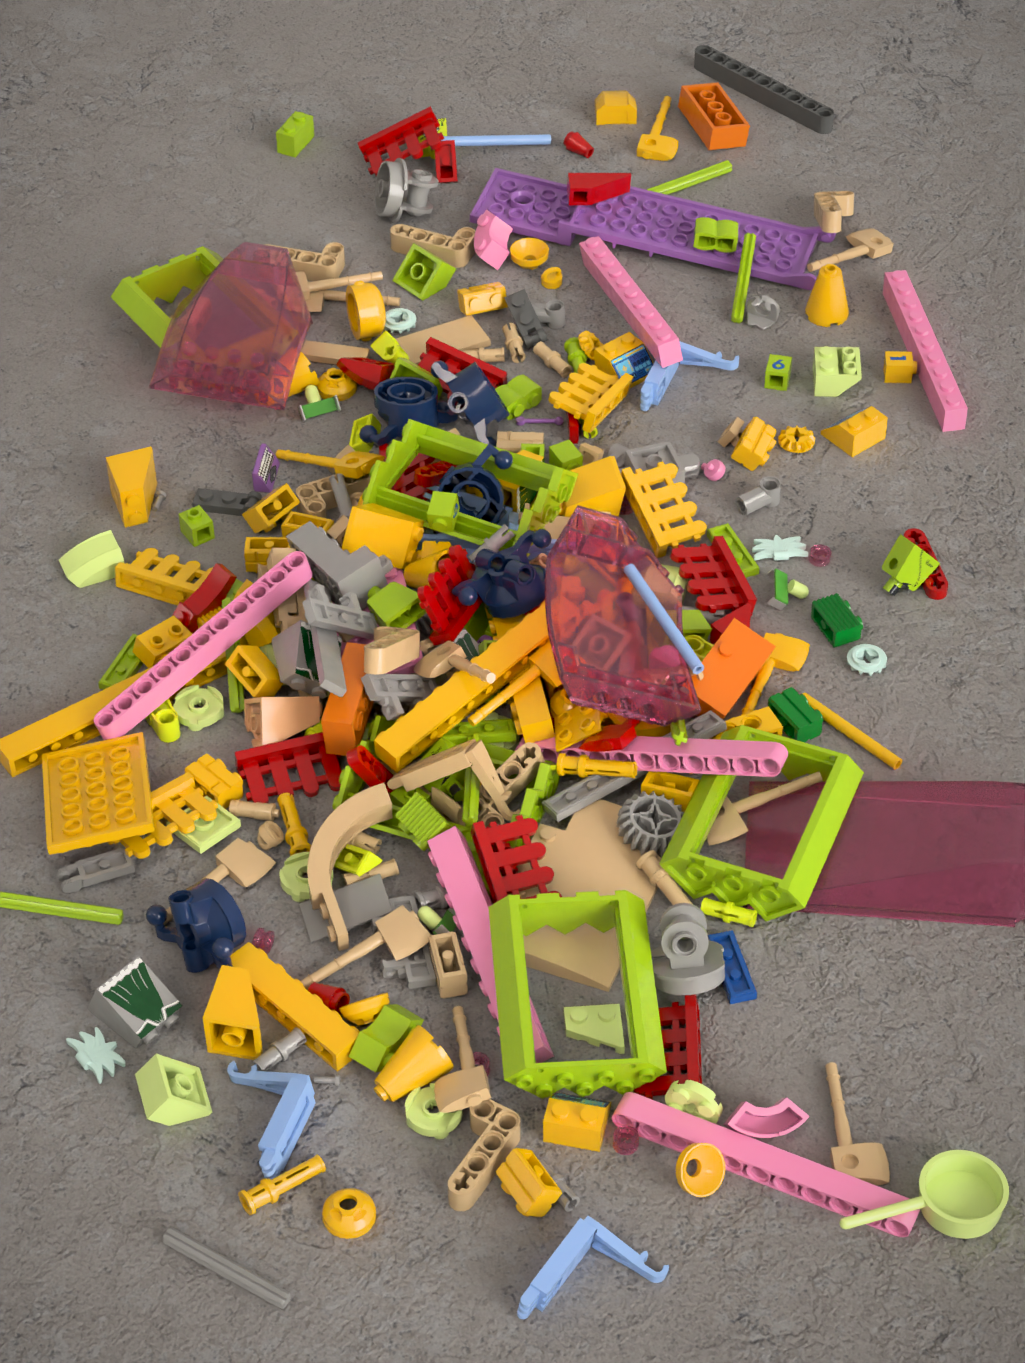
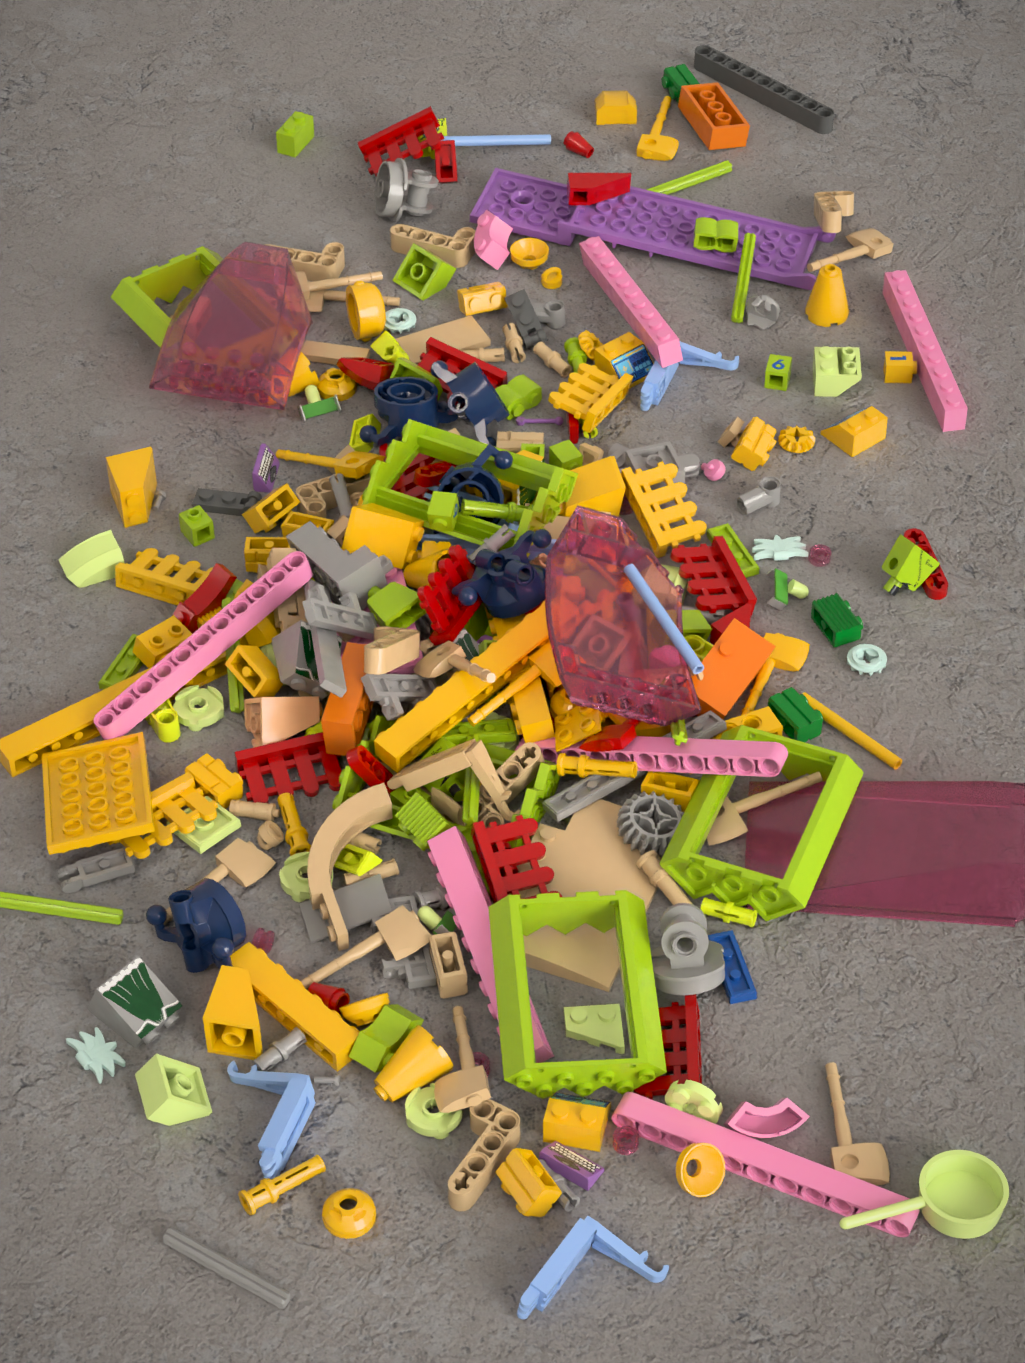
(509, 511): none -> lime pin
(571, 1165): none -> medium lavender slope
(675, 78): none -> green brick

